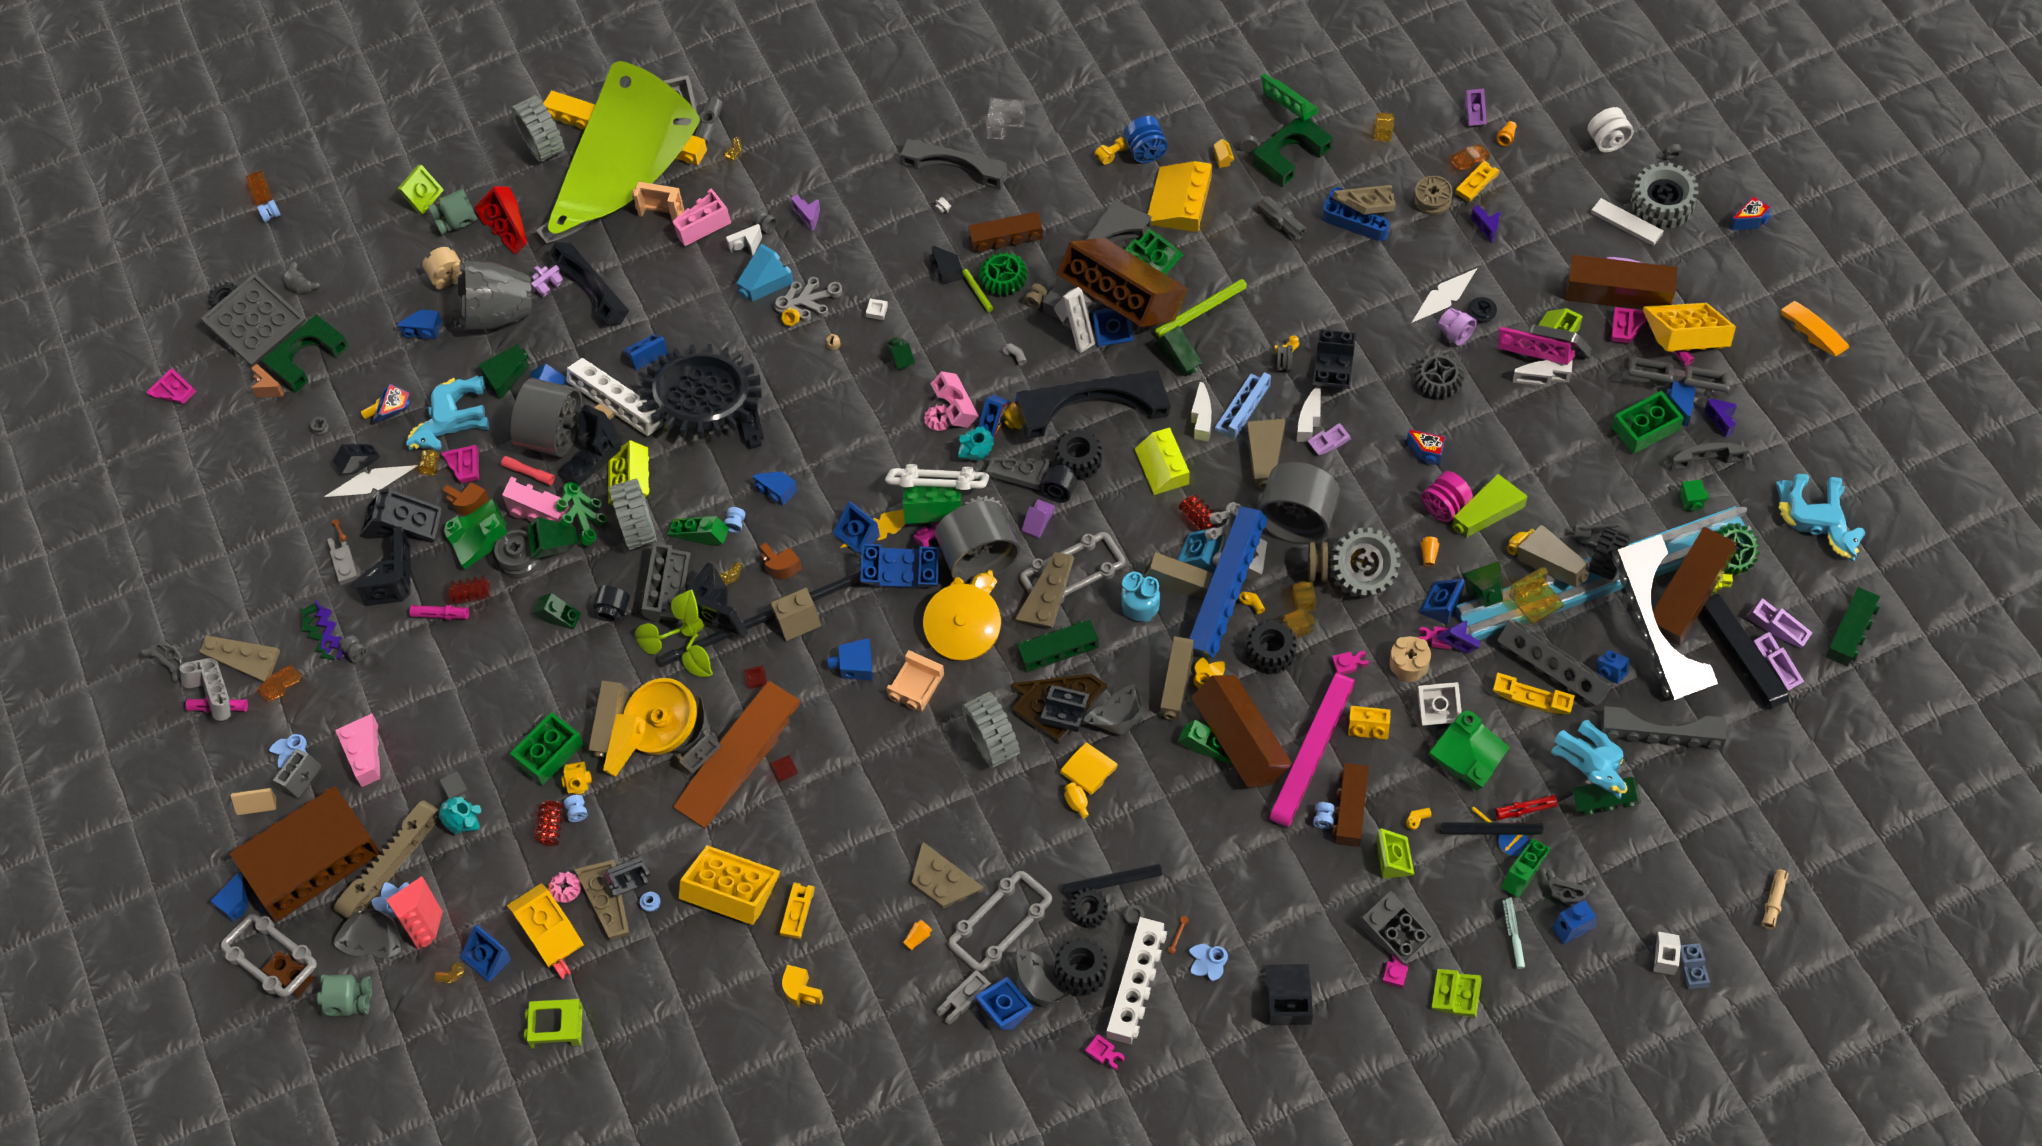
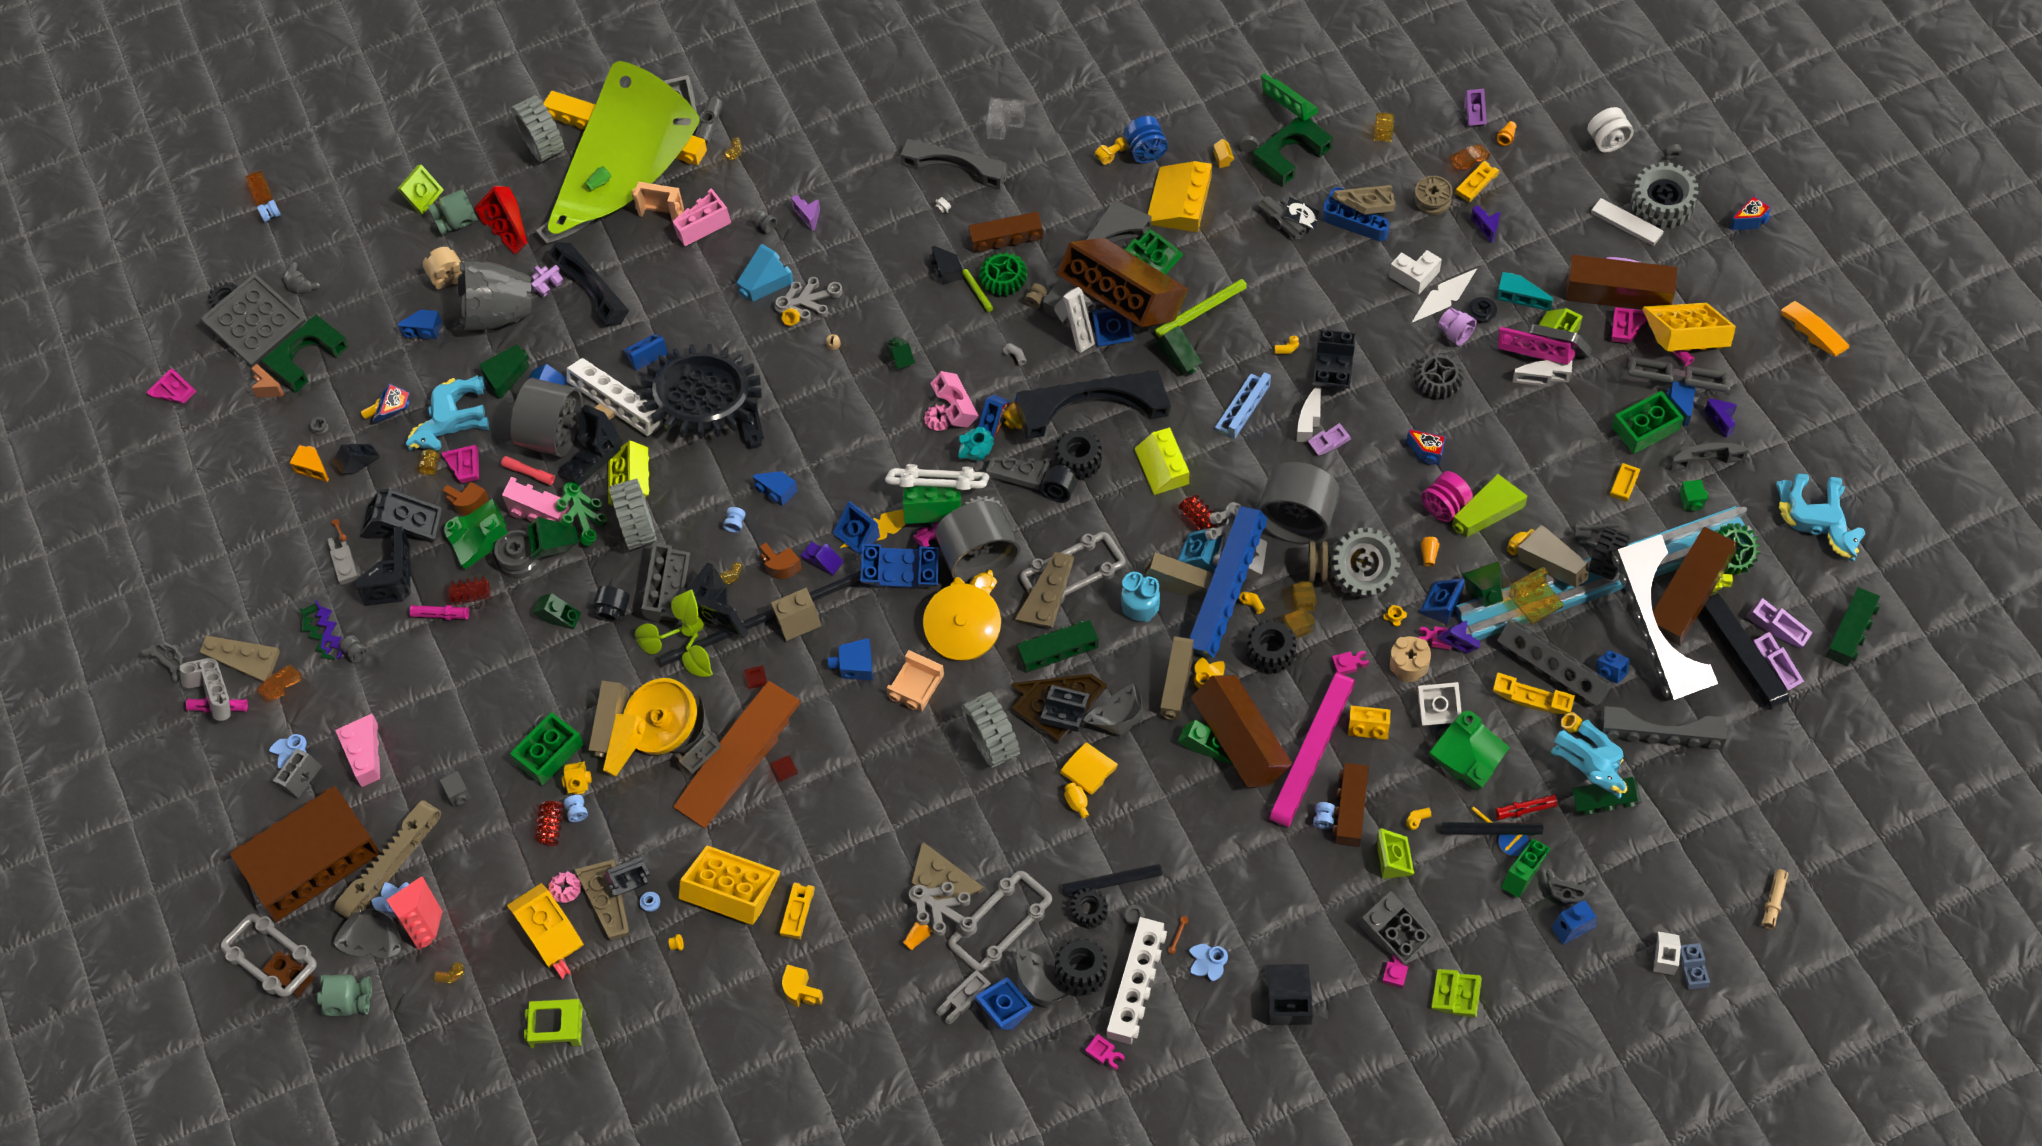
(233, 898): blue slope -> none
(254, 801): tan slope -> none
(308, 463): none -> light orange slope
(366, 482): white sticker -> none
(459, 815): teal animal -> none
(484, 954): blue slope -> none
(598, 178): none -> bright green cone
(676, 942): none -> yellow piece
(699, 529): green slope -> none
(746, 238): white slope -> none
(822, 558): none -> dark purple slope
(876, 309): white plate -> none
(942, 906): none -> light grey plant
(1037, 518): medium lavender slope -> none
(1202, 414): white slope -> none
(1265, 445): dark tan slope -> none
(1287, 357): dark grey wheel -> none
(1302, 213): none -> sticker
(1395, 610): none -> yellow plate
(1415, 274): none -> white brick
(1513, 930): light aqua piece -> none
(1522, 292): none -> teal slope
(1571, 722): none -> yellow tile
(1624, 482): none -> yellow tile

